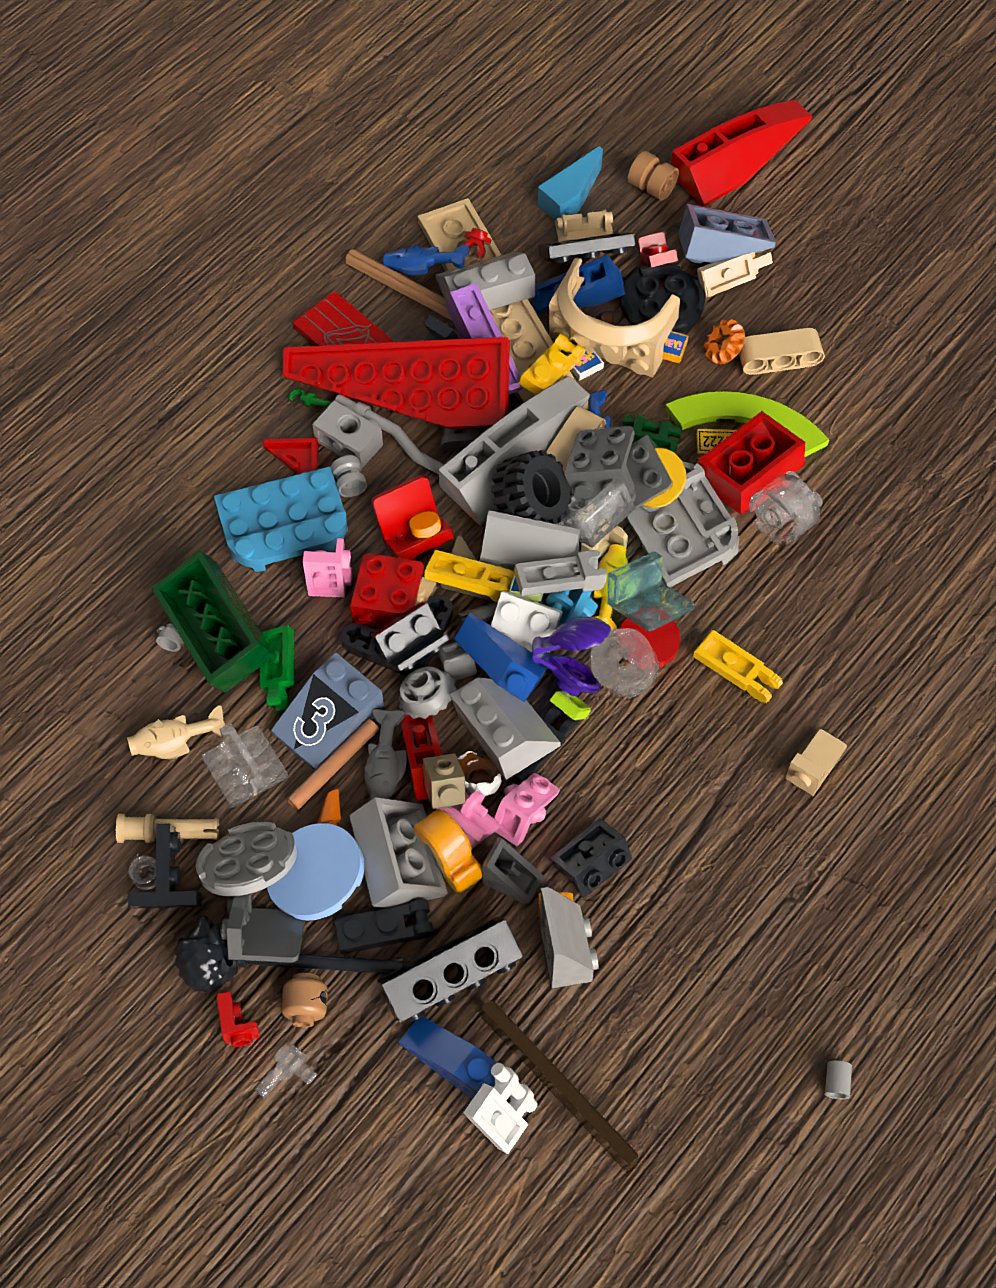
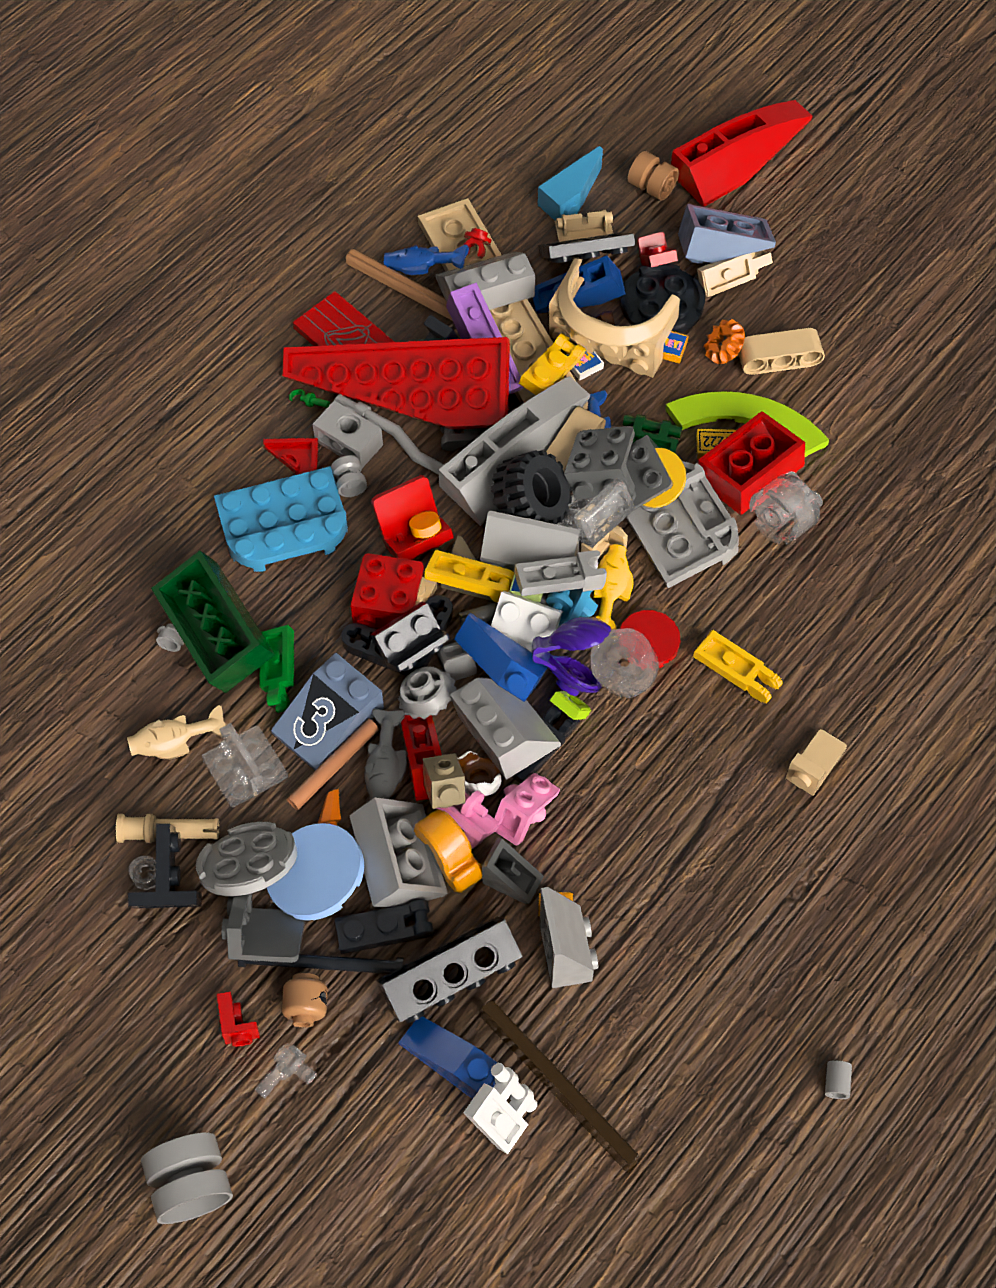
(186, 1178): none -> light grey wheel
(204, 957): black animal -> none
(328, 572): bright pink bracket -> none
(592, 857): black bracket -> none
(642, 597): clear light blue bracket -> none

